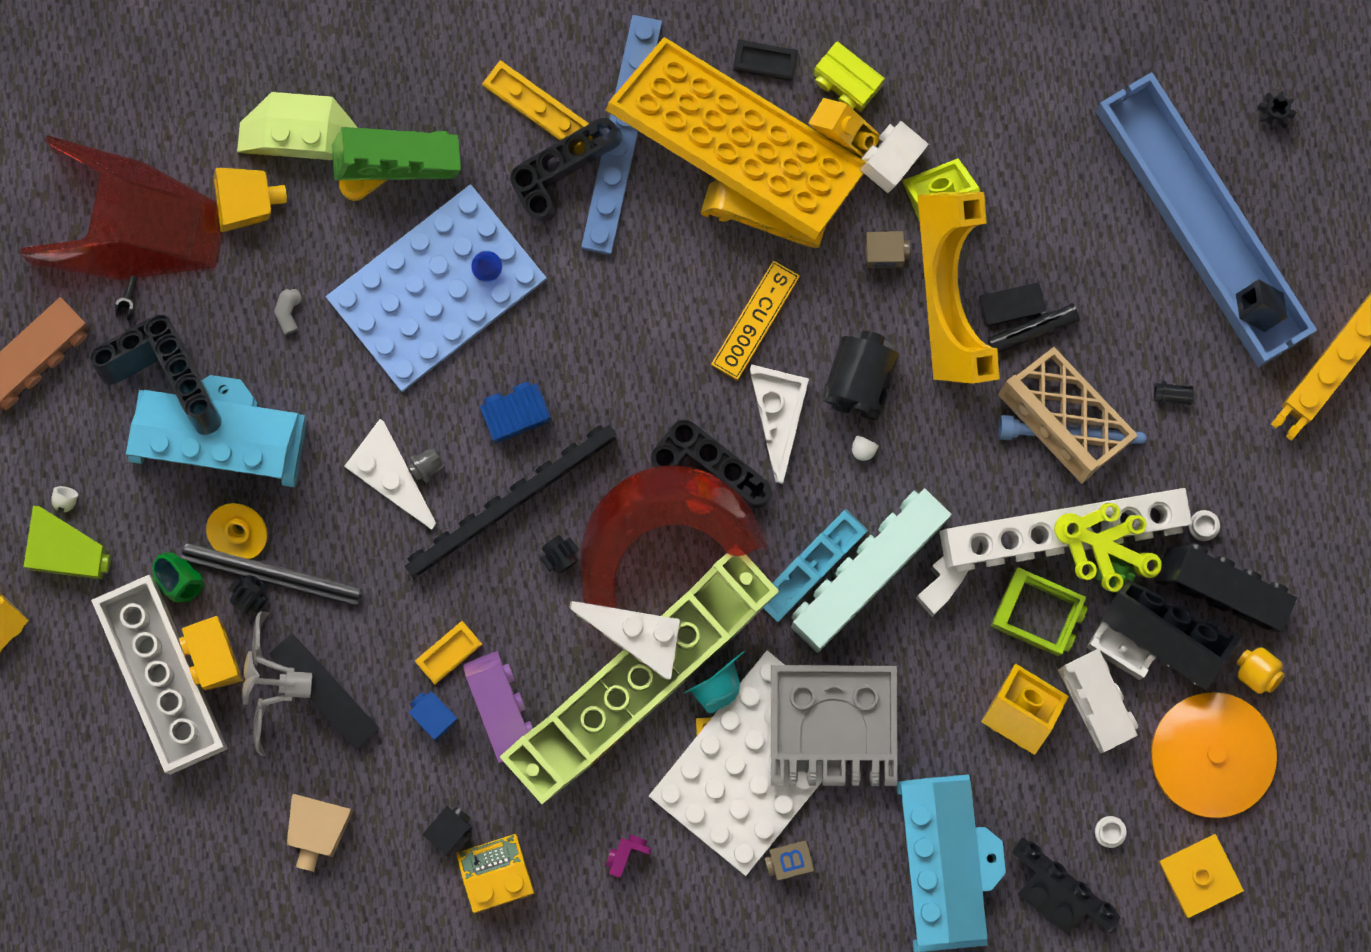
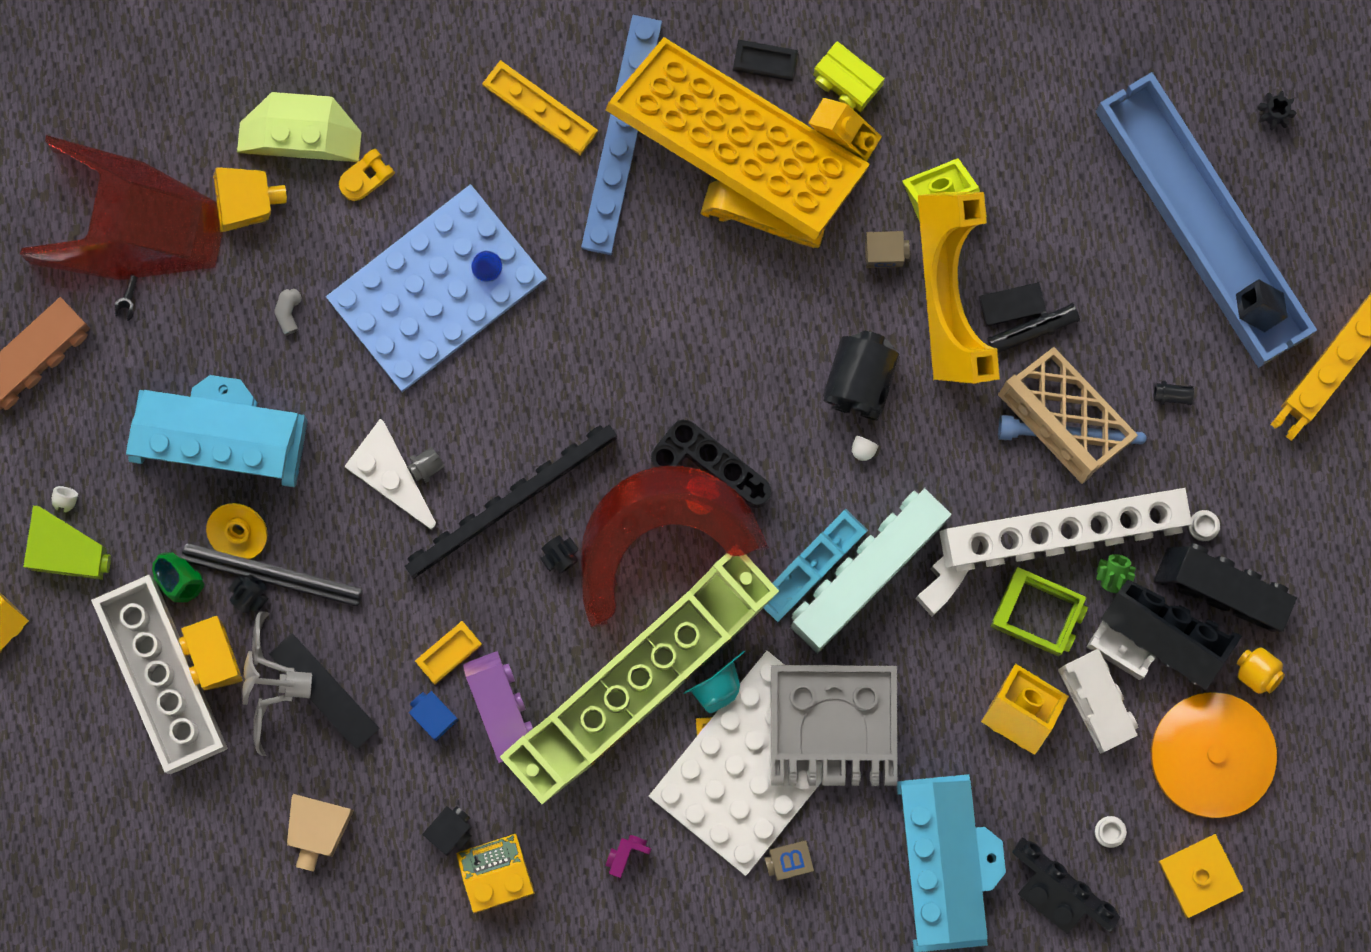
(153, 342): black beam -> none
(394, 155): bright green wedge -> none
(515, 412): blue brick -> none
(568, 164): black beam -> none
(643, 635): white wing -> none
(755, 320): yellow tile -> none
(779, 405): white wing -> none
(894, 155): white brick -> none
(1103, 544): neon yellow plant -> none

